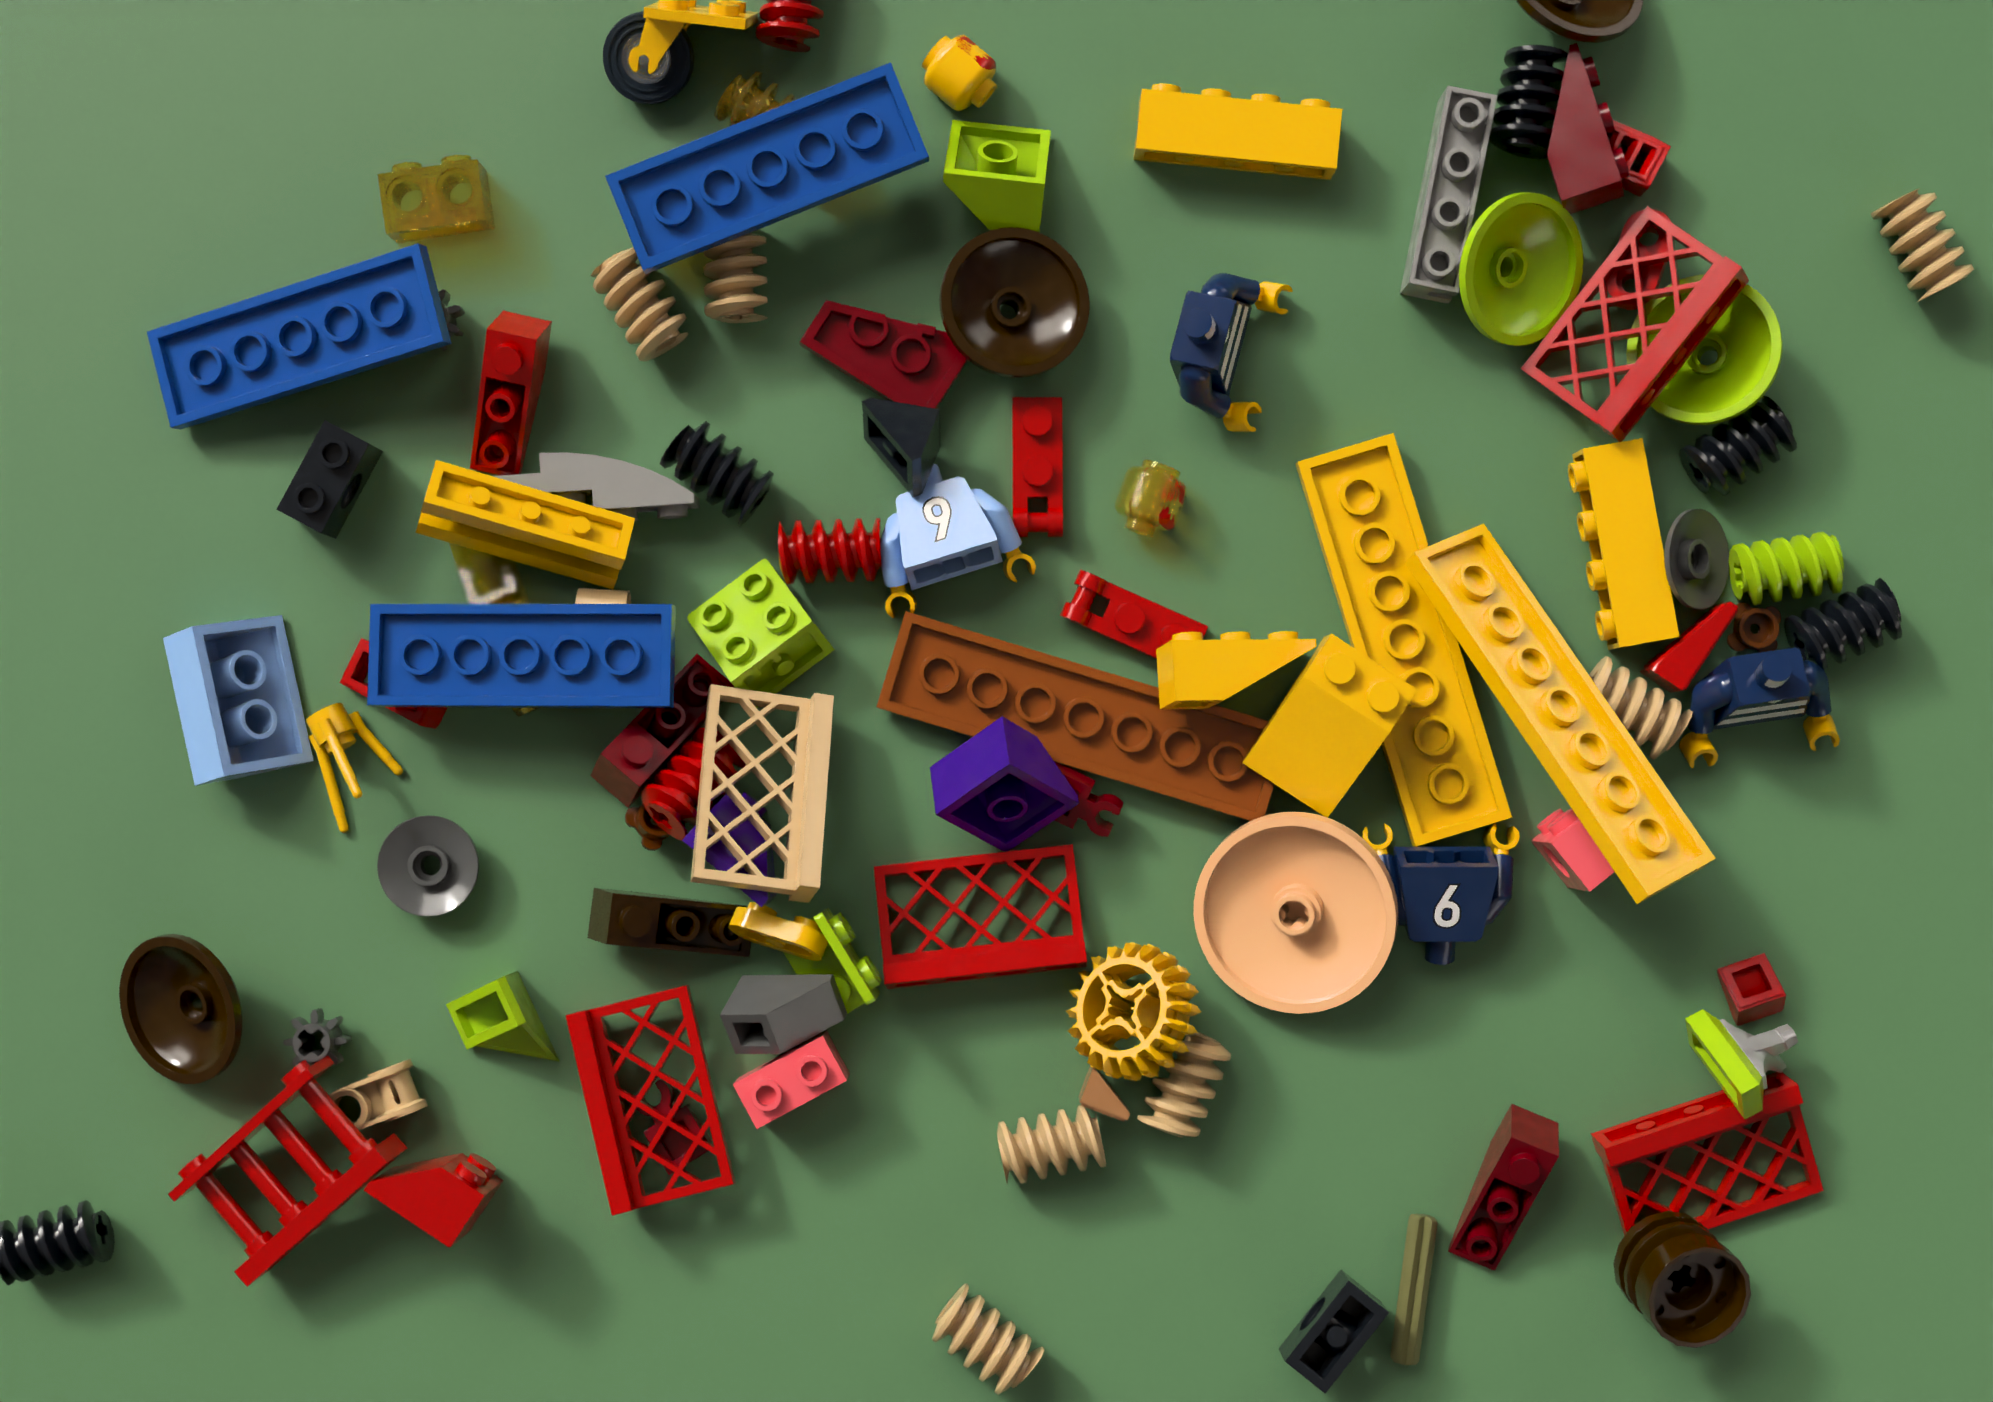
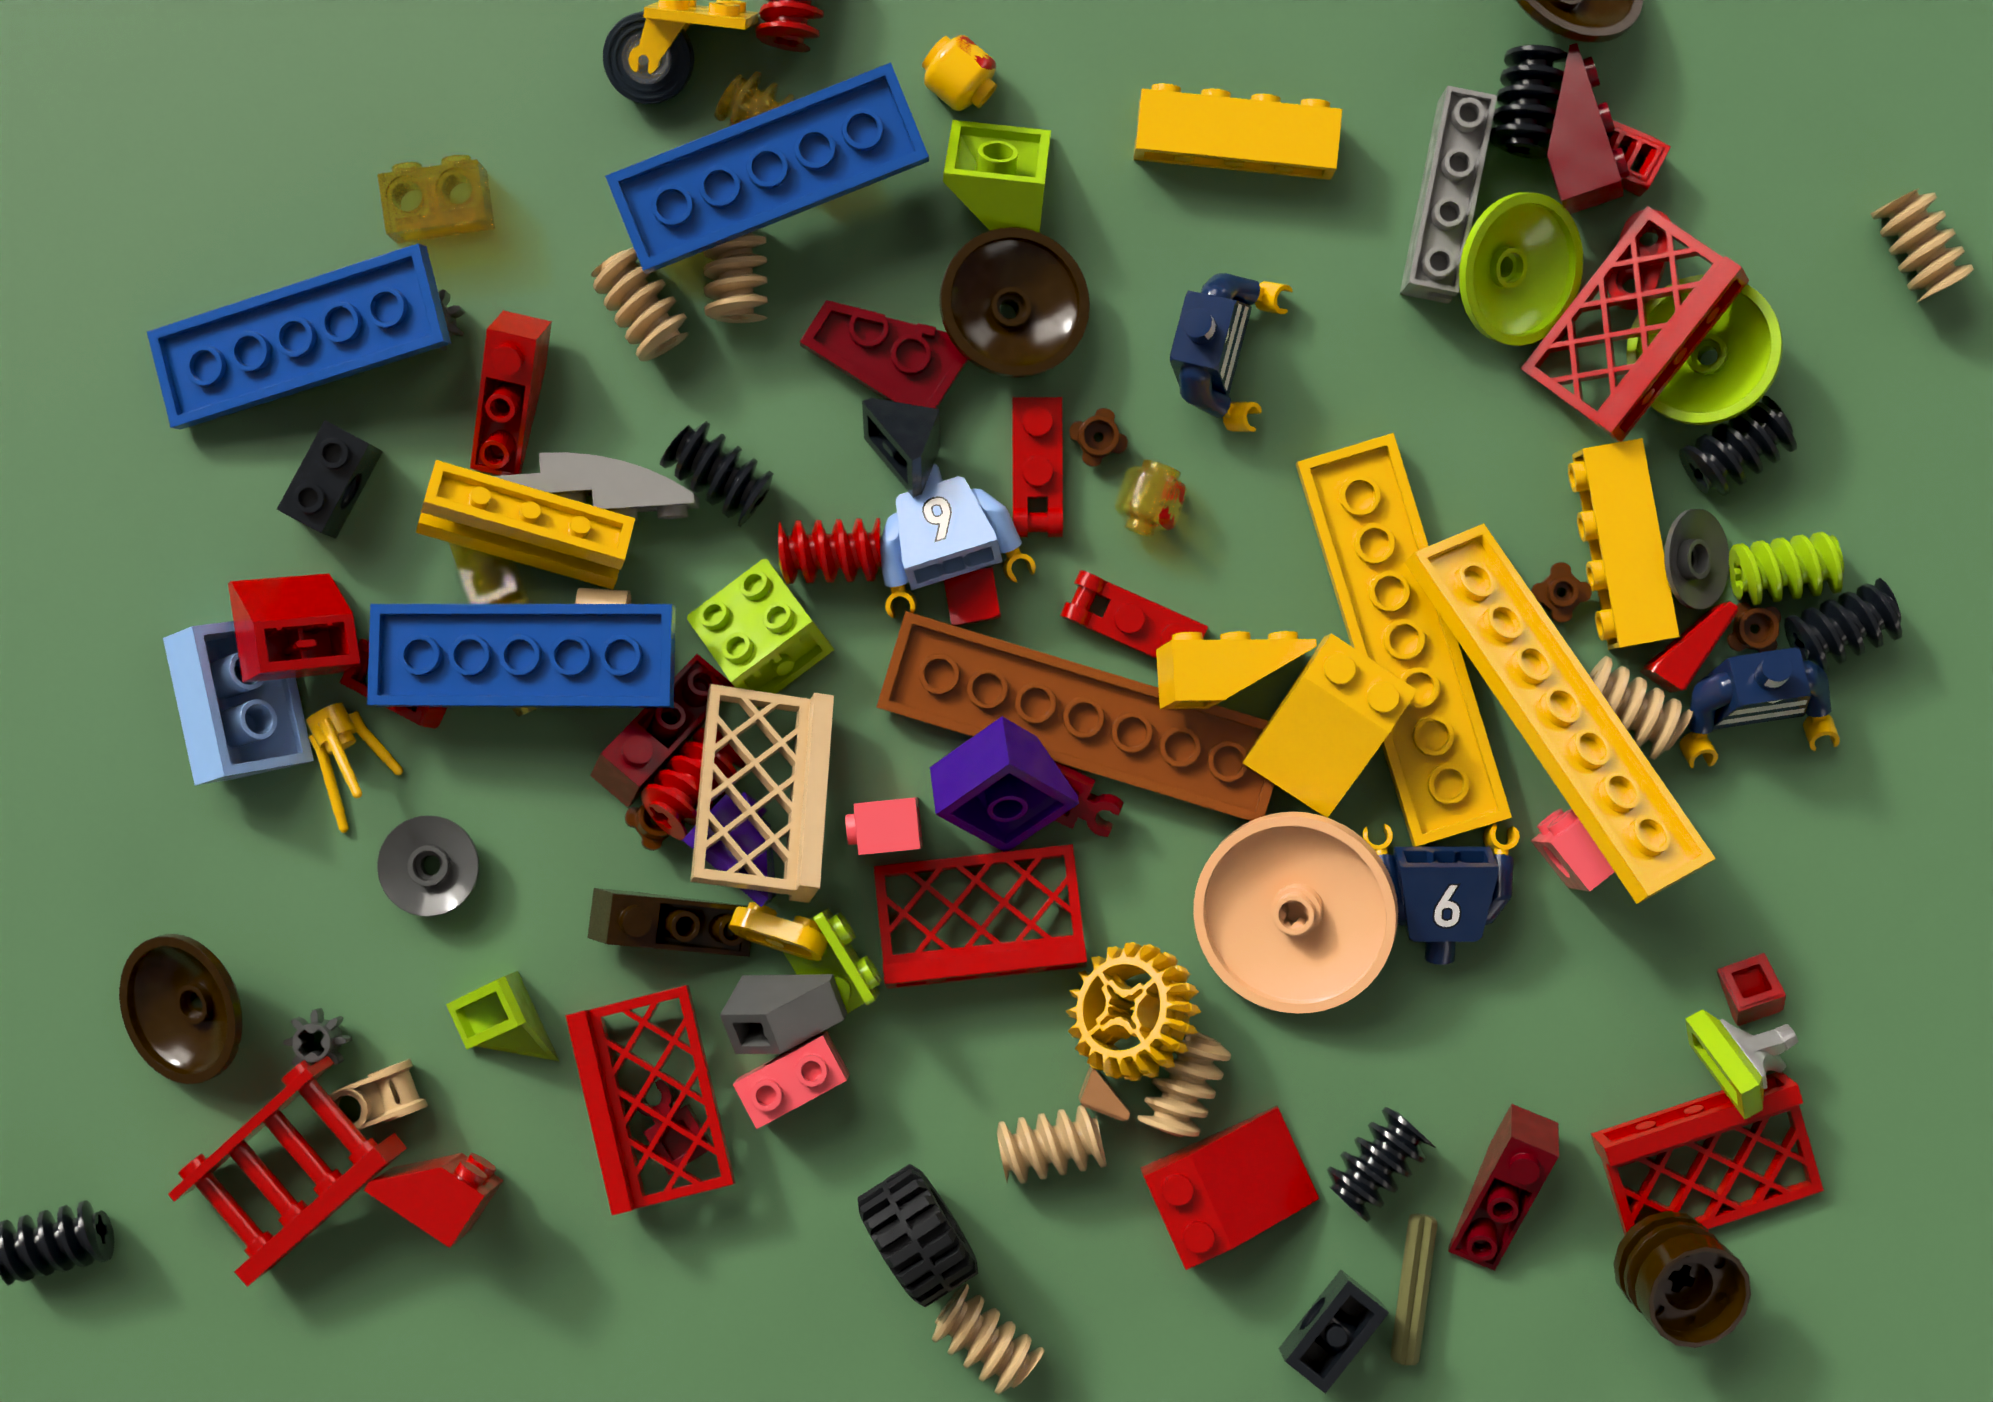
(292, 627): none -> red slope
(885, 826): none -> coral brick
(917, 1235): none -> black tyre
(972, 597): none -> red slope
(1101, 423): none -> reddish brown plate
(1229, 1186): none -> red slope
(1378, 1162): none -> black piece
(1546, 592): none -> reddish brown plate

